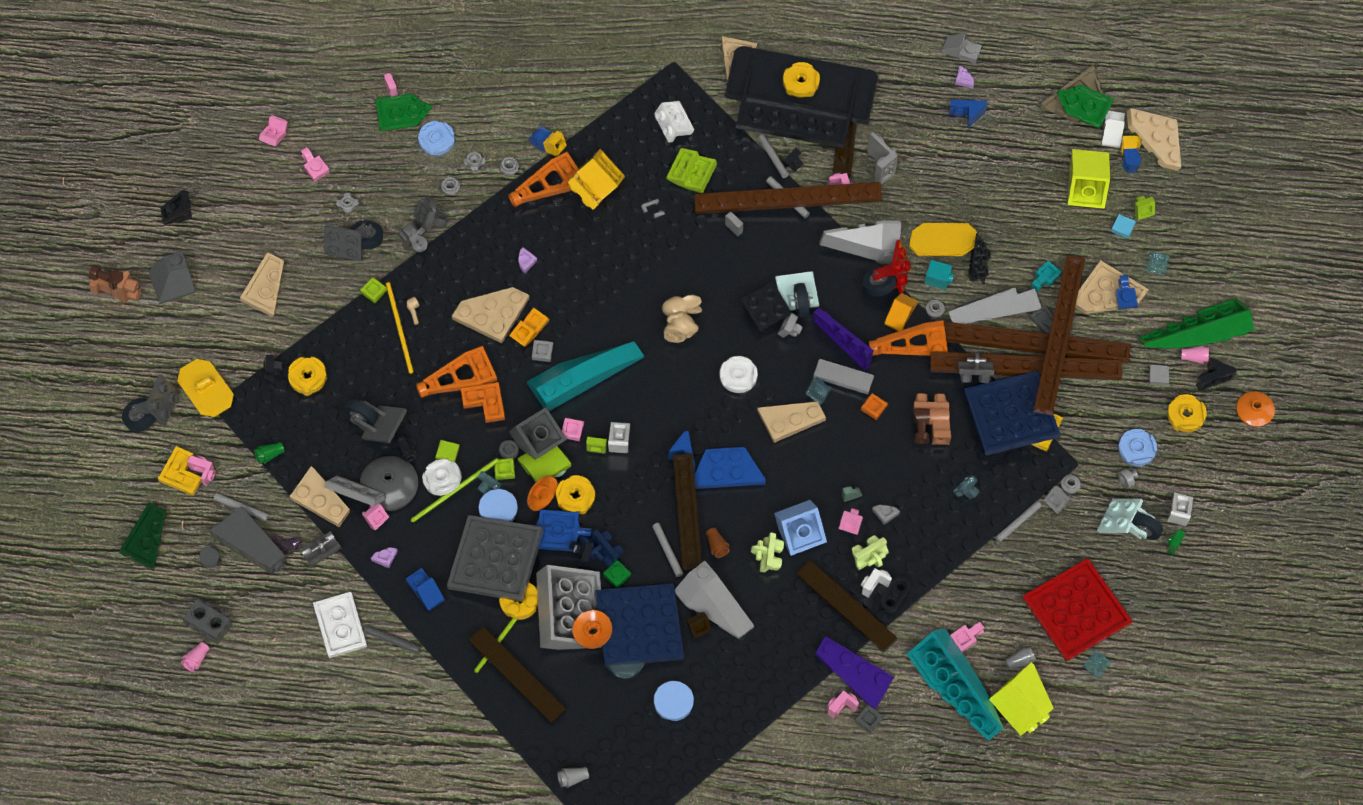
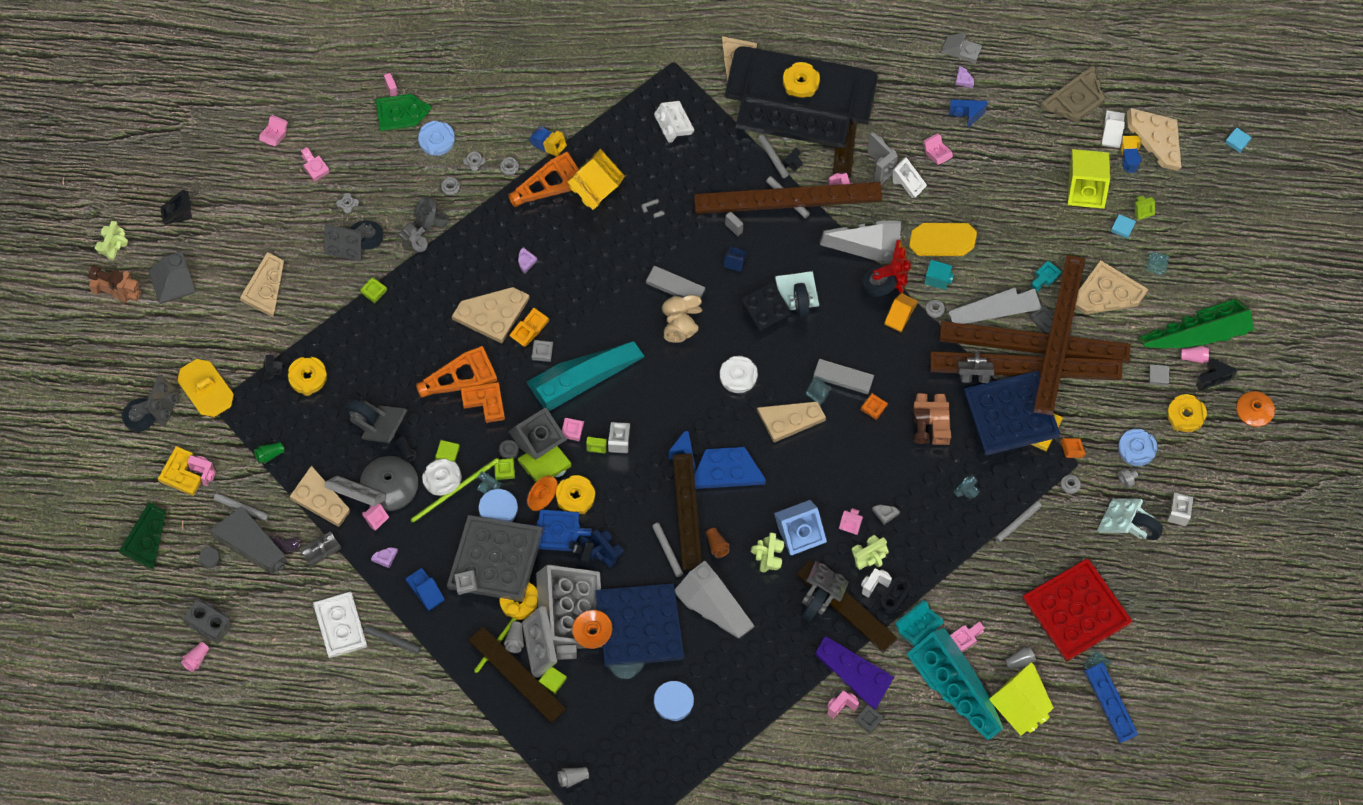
(113, 240): none -> yellowish green hips
(399, 327): yellow axle -> none
(411, 305): tan hand -> none
(466, 582): none -> light grey tile
(514, 638): none -> light grey cone
(539, 642): none -> light grey tile
(552, 680): none -> lime tile
(566, 652): none -> light grey tile
(617, 574): green plate -> none
(673, 283): none -> light grey tile
(691, 170): lime slope -> none
(698, 624): dark brown tile -> none
(735, 258): none -> dark blue slope
(790, 327): light grey tile -> none
(827, 583): none -> dark grey plate
(844, 339): dark purple wing -> none
(849, 493): sand green tile -> none
(906, 175): none -> white slope
(918, 623): none -> teal bracket
(935, 340): orange plate -> none
(936, 149): none -> bright pink bracket
(979, 260): black hinge -> none
(1057, 499): light grey tile -> none
(1073, 447): none -> orange tile
(1085, 104): green tile -> none
(1111, 702): none -> blue tile
(1125, 296): blue plate -> none
(1174, 541): green plate -> none
(1238, 140): none -> medium azure tile

